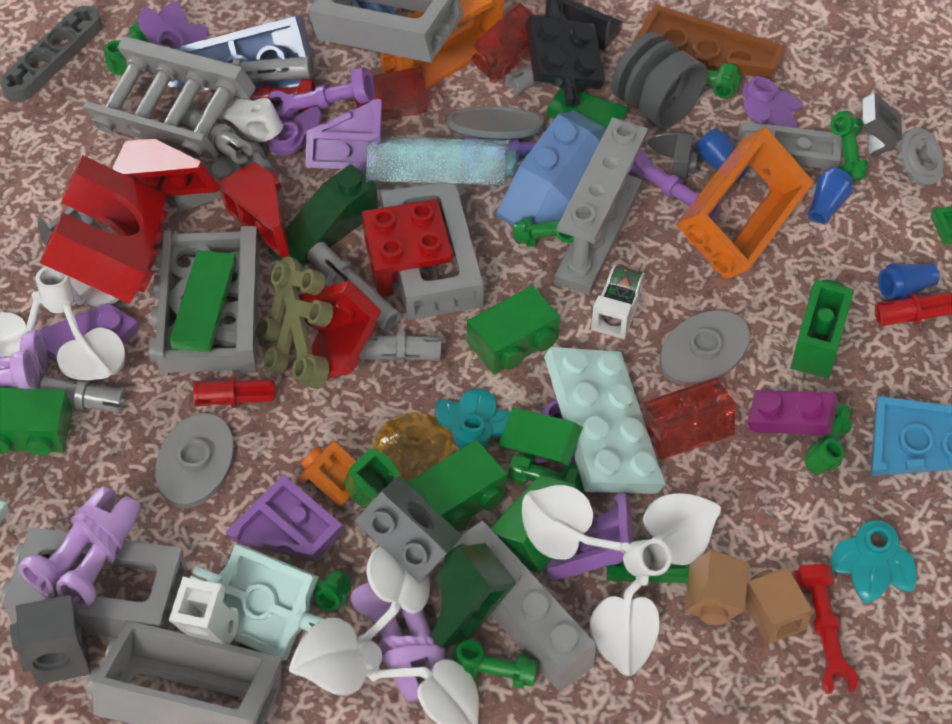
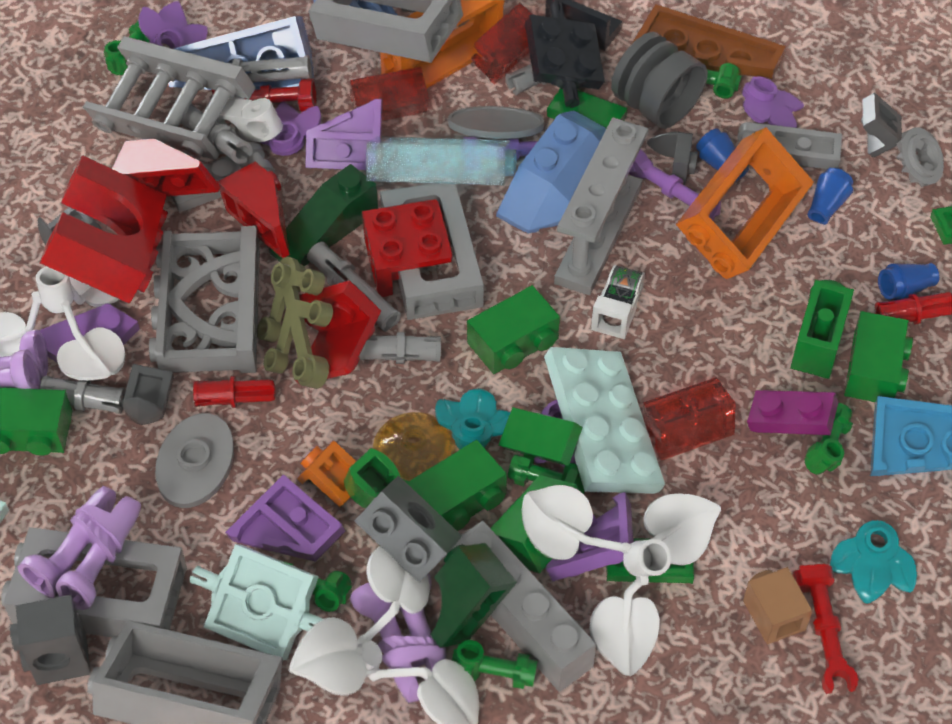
(47, 51): dark grey beam -> none
(147, 394): none -> dark grey plate
(202, 613): white leg -> none
(203, 301): green tile -> none
(361, 88): medium lavender piece -> none
(527, 231): green bar -> none
(704, 347): light grey piece -> none
(716, 587): medium nougat brick -> none
(849, 127): green bar -> none
(878, 357): none -> green brick

